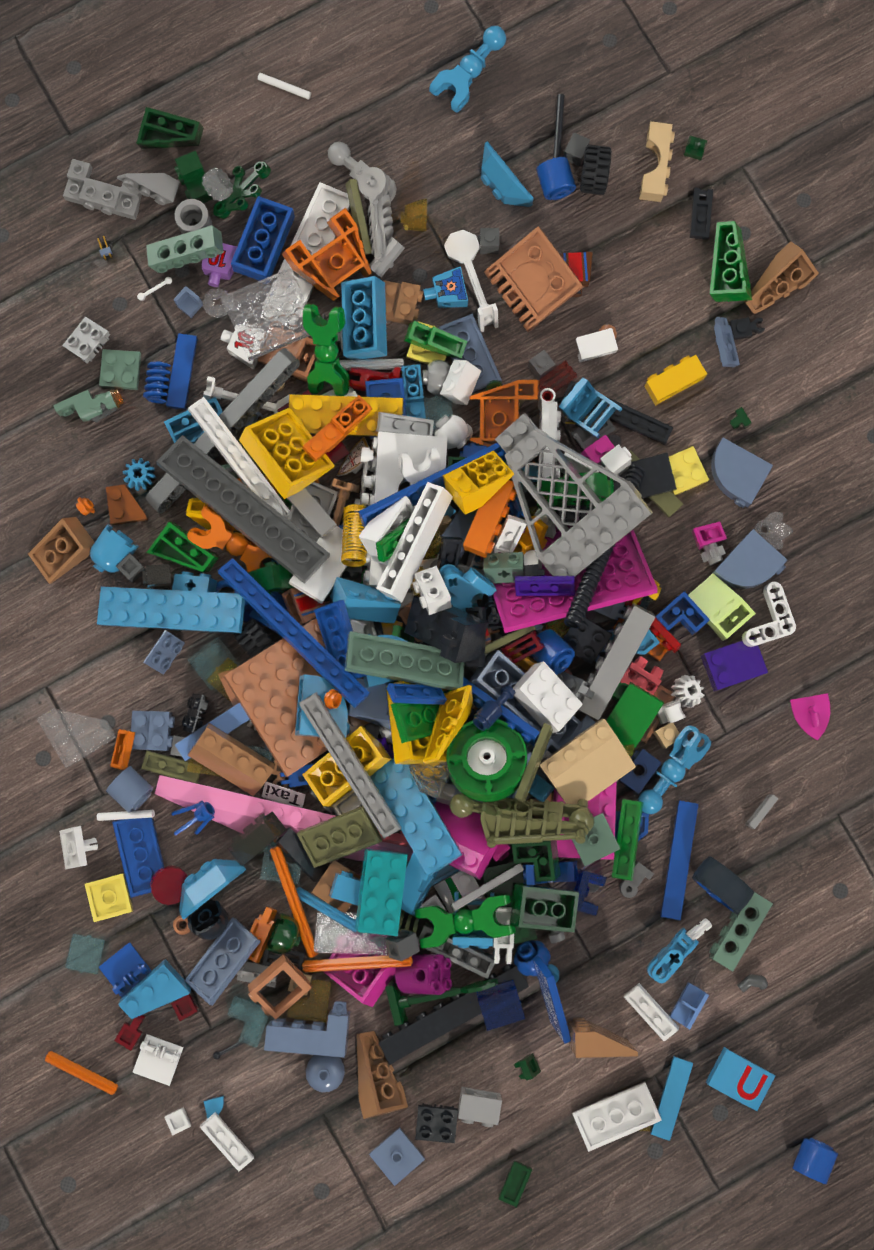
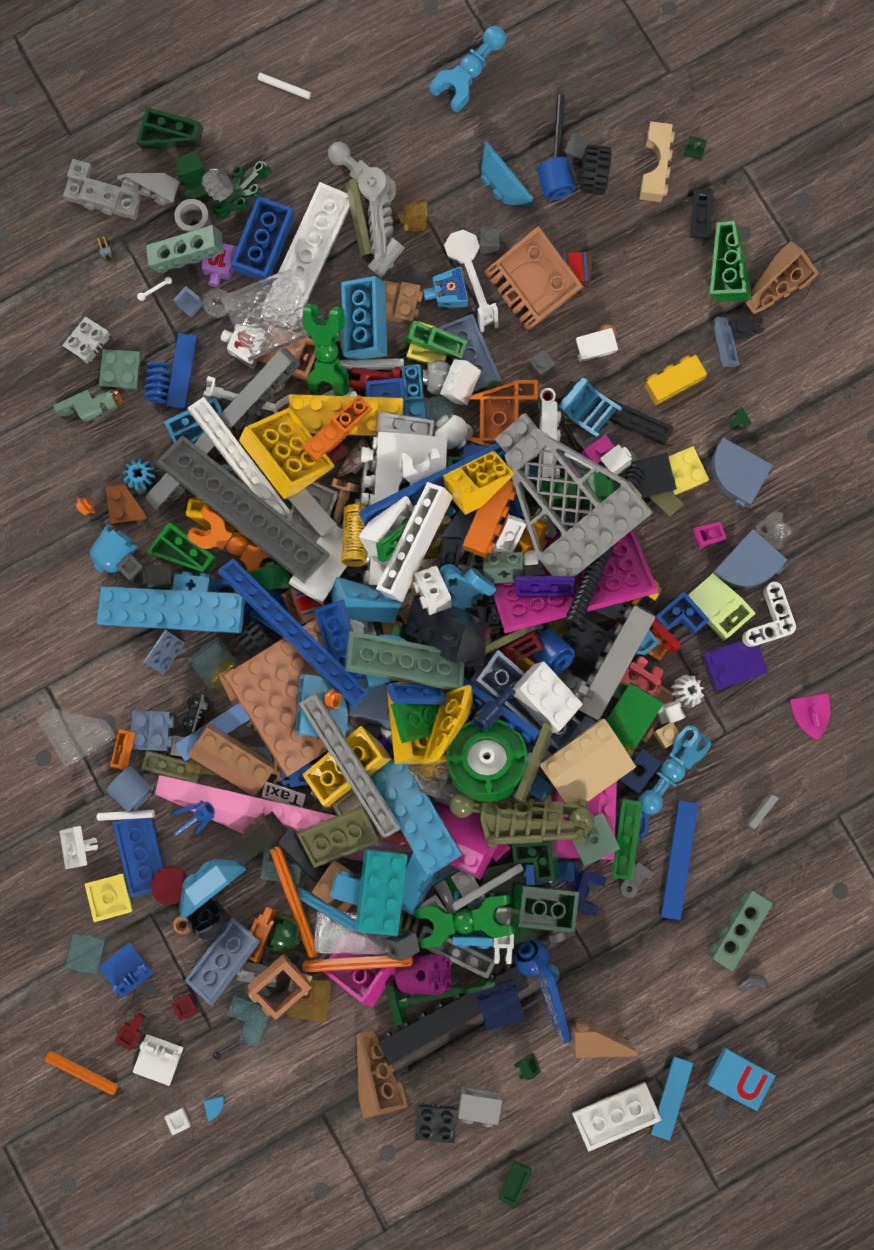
(62, 549): medium nougat slope -> none
(154, 990): dark azure wedge -> none
(227, 1141): white tile -> none
(311, 1038): sand blue hinge -> none
(325, 1072): sand blue cylinder -> none
(335, 260): orange wedge -> none
(397, 1156): sand blue plate -> none
(568, 370): clear red tile -> none
(651, 1012): white tile -> none
(679, 951): dark azure piece -> none
(689, 1005): medium blue panel -> none
(698, 930): white axle -> none
(713, 553): light grey gear -> none
(723, 885): black wheel -> none
(815, 1160): blue piece -> none

